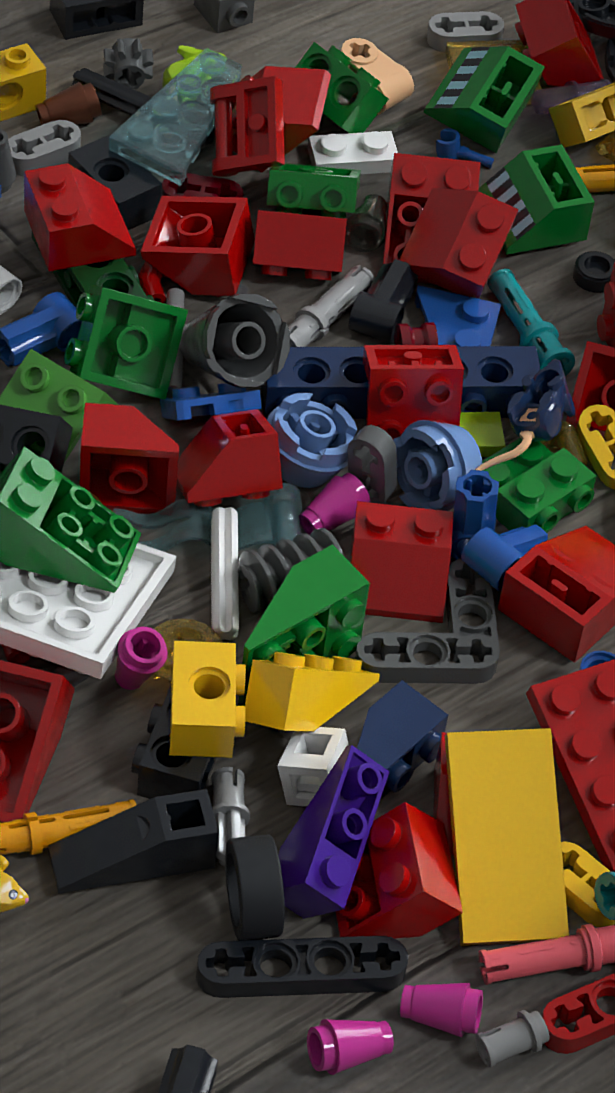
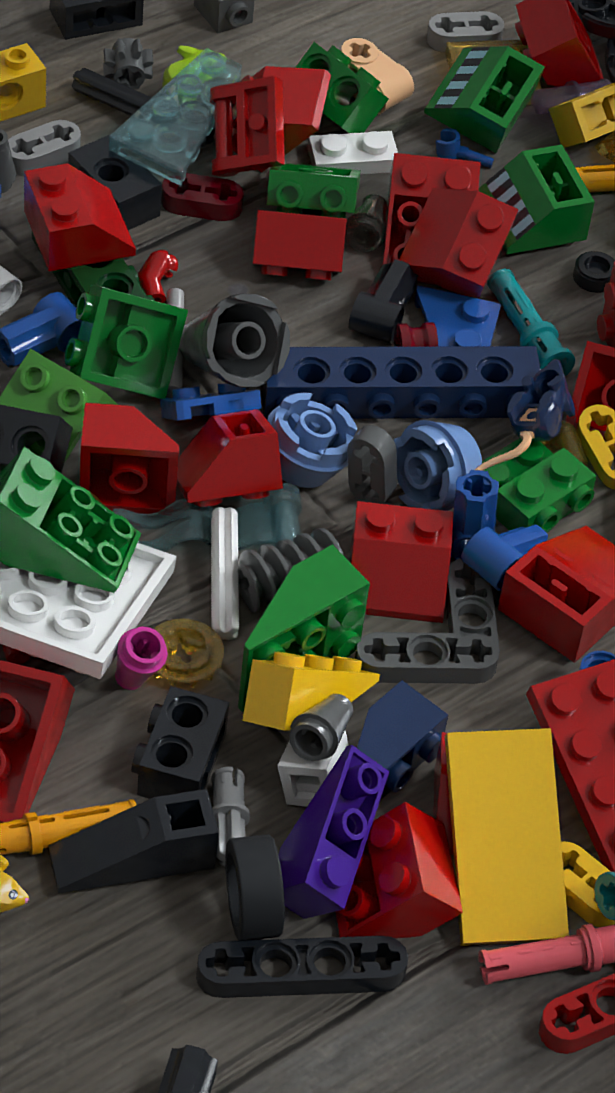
(74, 104): copper cone -> none
(201, 242): red slope -> none
(204, 699): yellow brick -> none
(313, 320): light grey pin -> none
(320, 729): none -> dark grey cone
(334, 504): dark pink cone -> none
(347, 1043): dark pink cone -> none
(412, 385): red bracket -> none
(446, 1007): dark pink cone -> none
(485, 429): lime tile -> none
(512, 1038): light grey pin -> none

